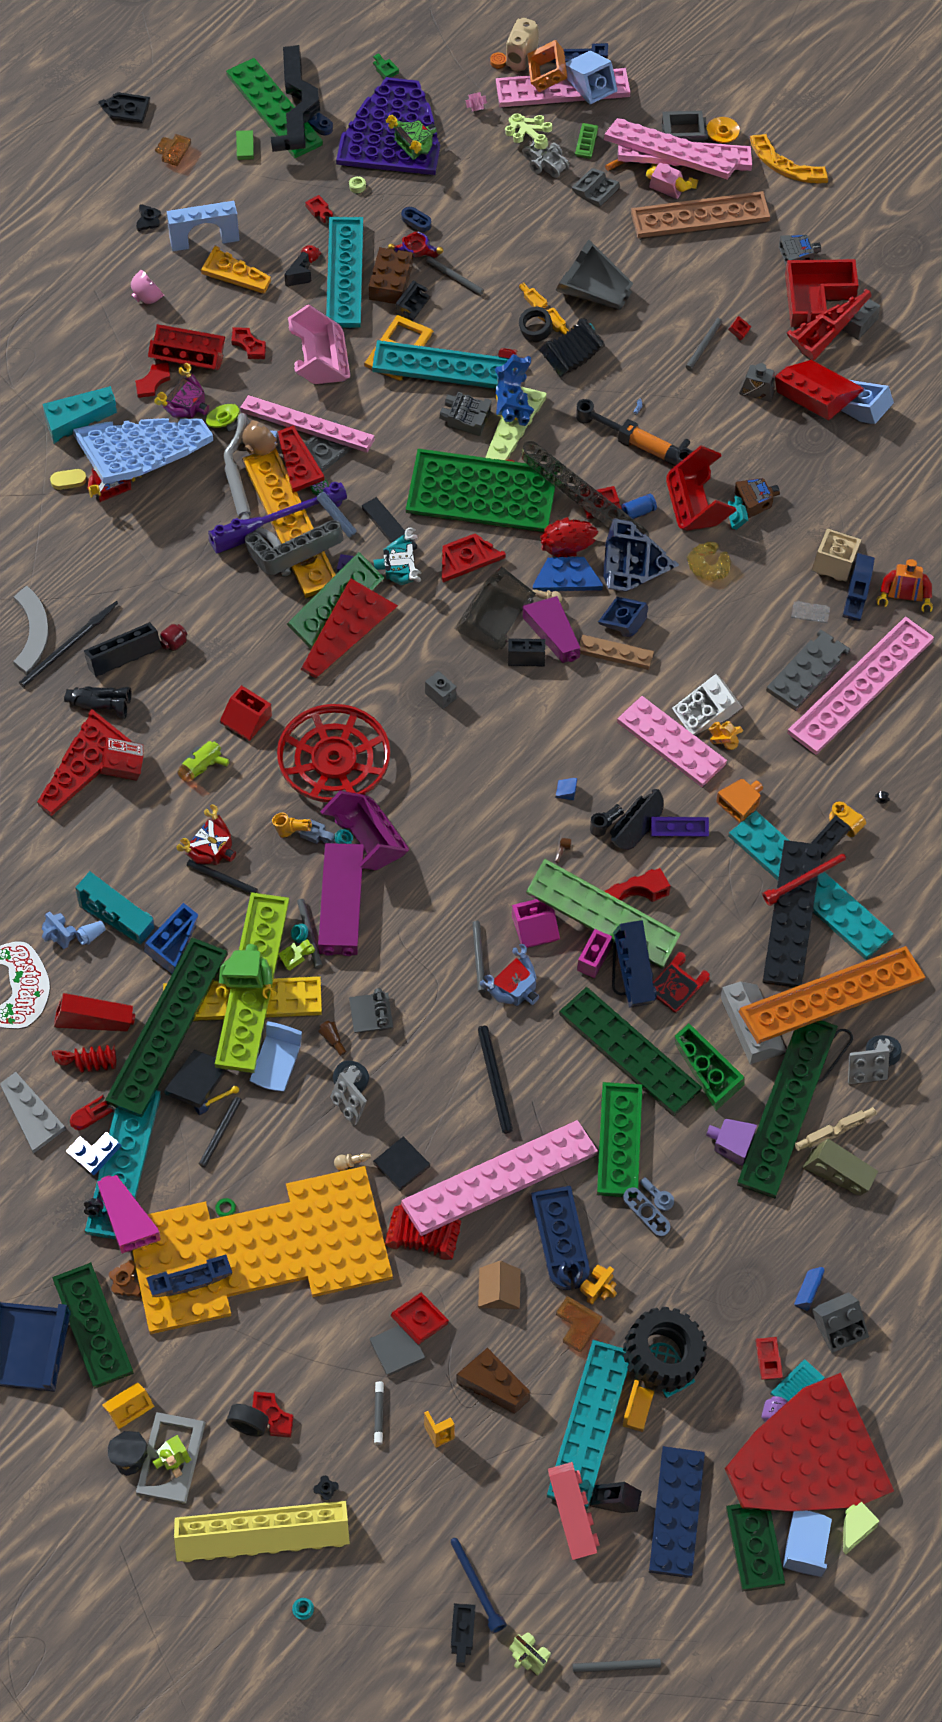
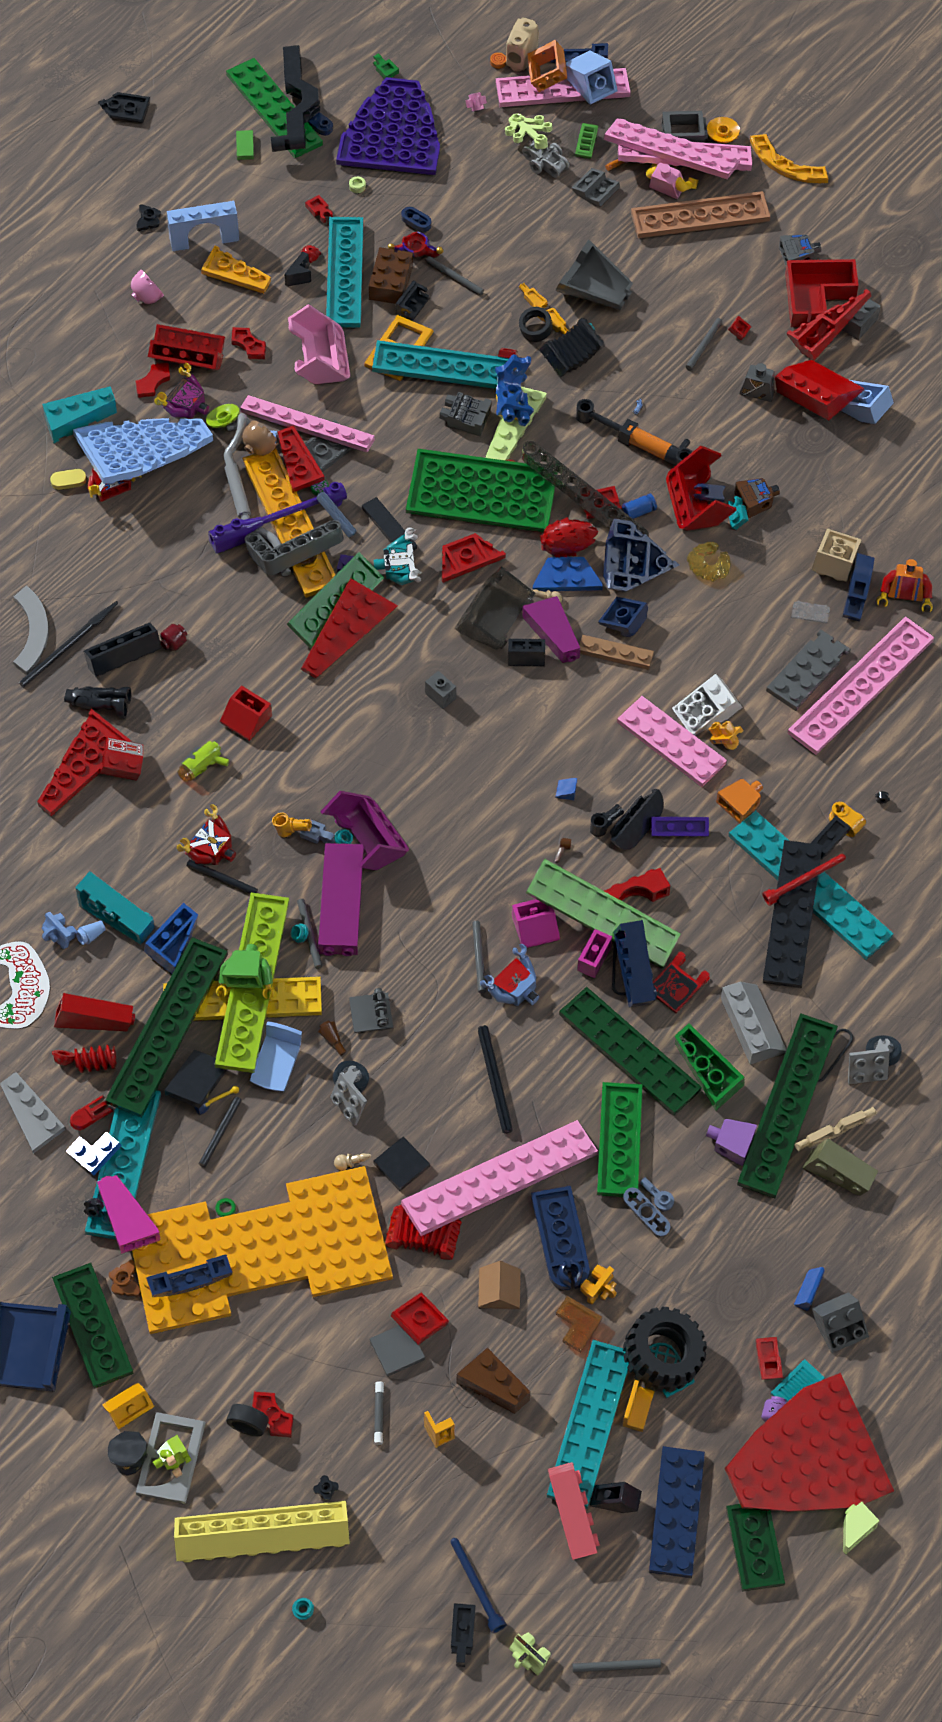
(173, 149): clear orange hinge -> none
(294, 954): lime plate -> none
(333, 746): red dish -> none
(412, 136): torso -> none
(710, 492): none -> dark blue piece
(807, 1543): light blue piece -> none
(831, 994): orange plate -> none

